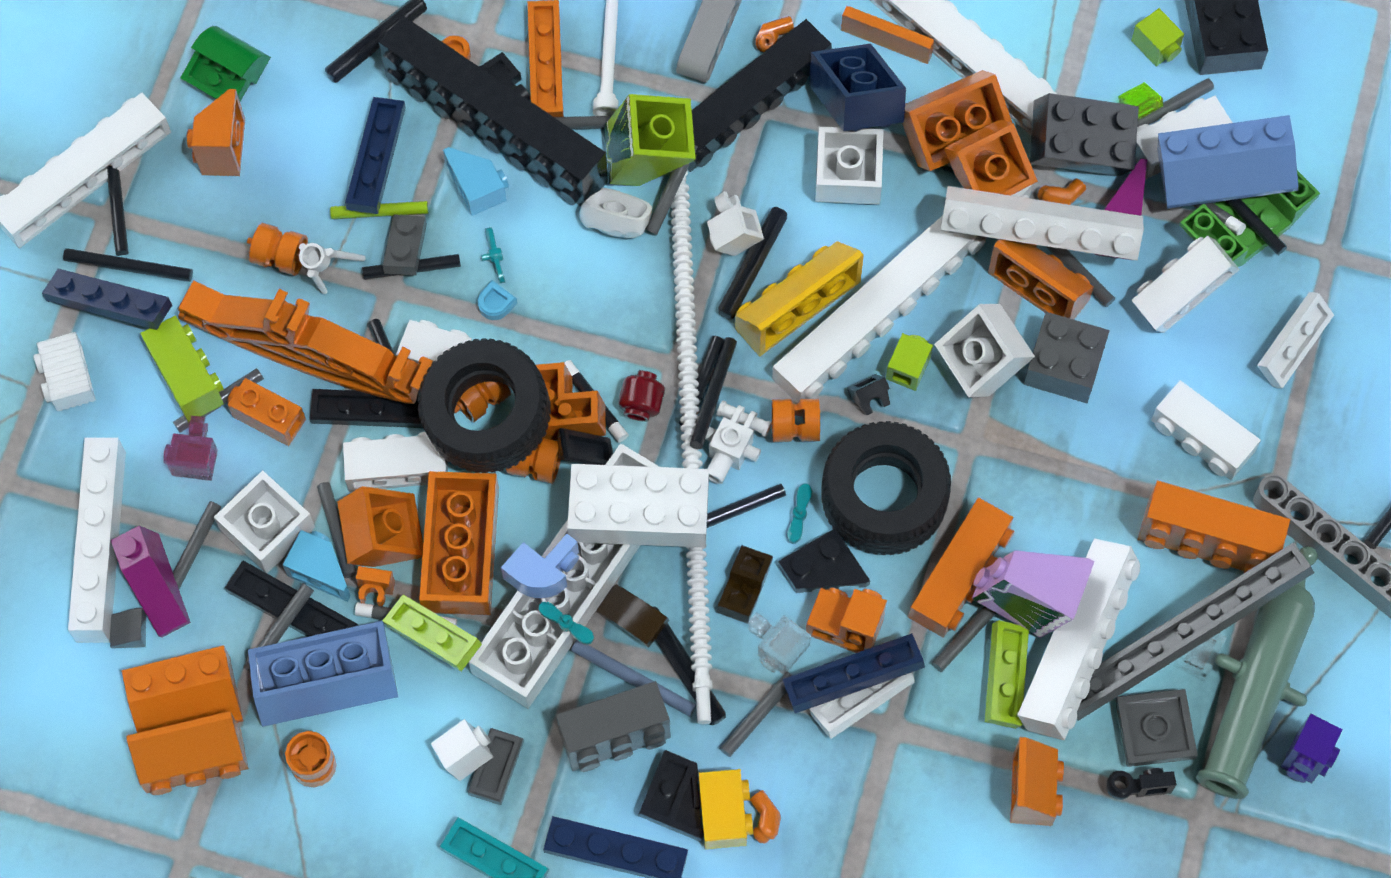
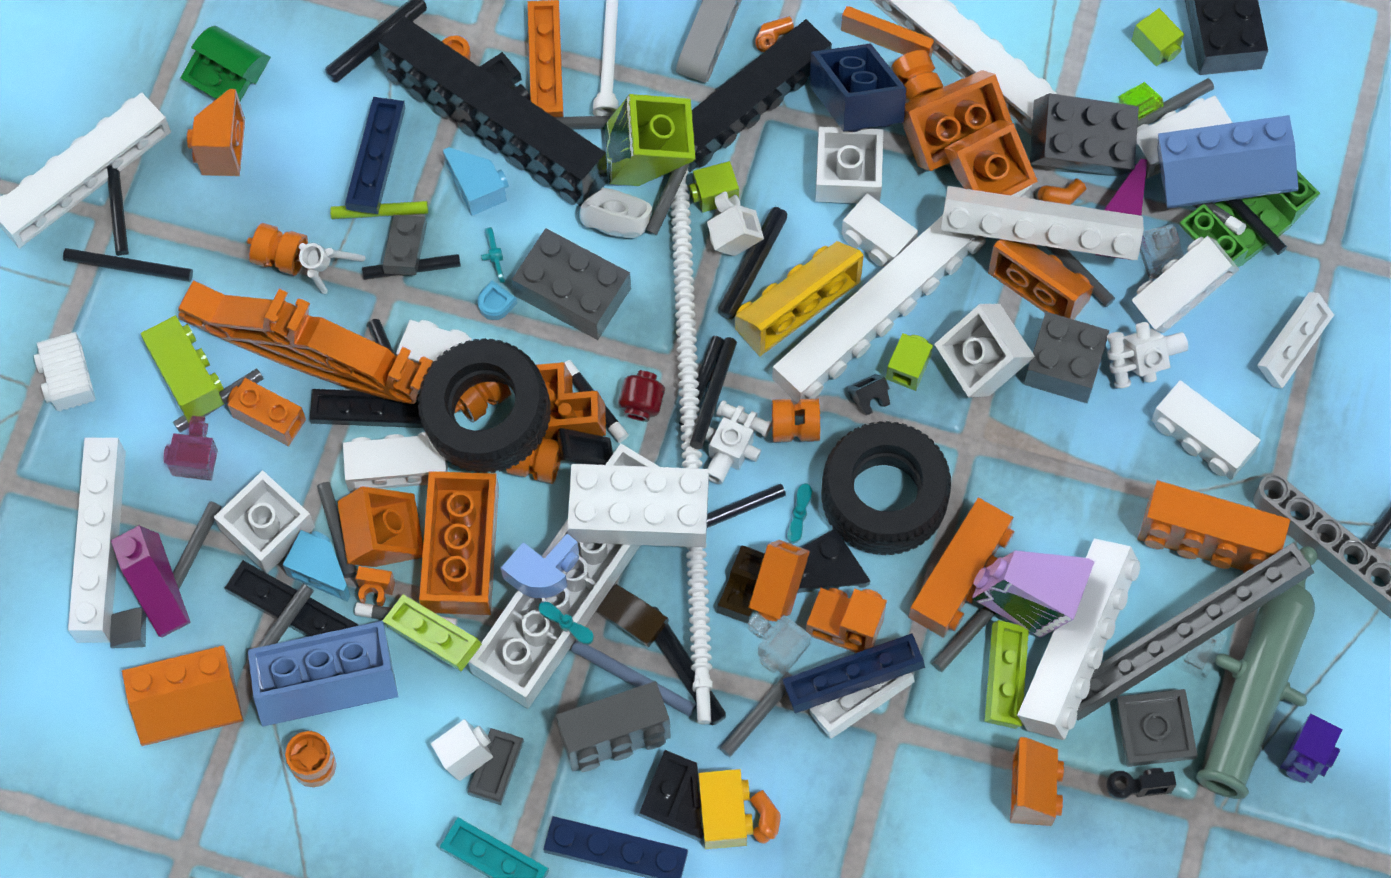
(107, 299): dark blue plate -> none
(188, 753): orange slope -> none
(571, 284): none -> dark grey brick
(711, 182): none -> lime brick
(778, 580): none -> orange brick
(877, 231): none -> white brick
(916, 74): none -> orange wheel
(1142, 353): none -> white piece
(1159, 248): none -> clear brick

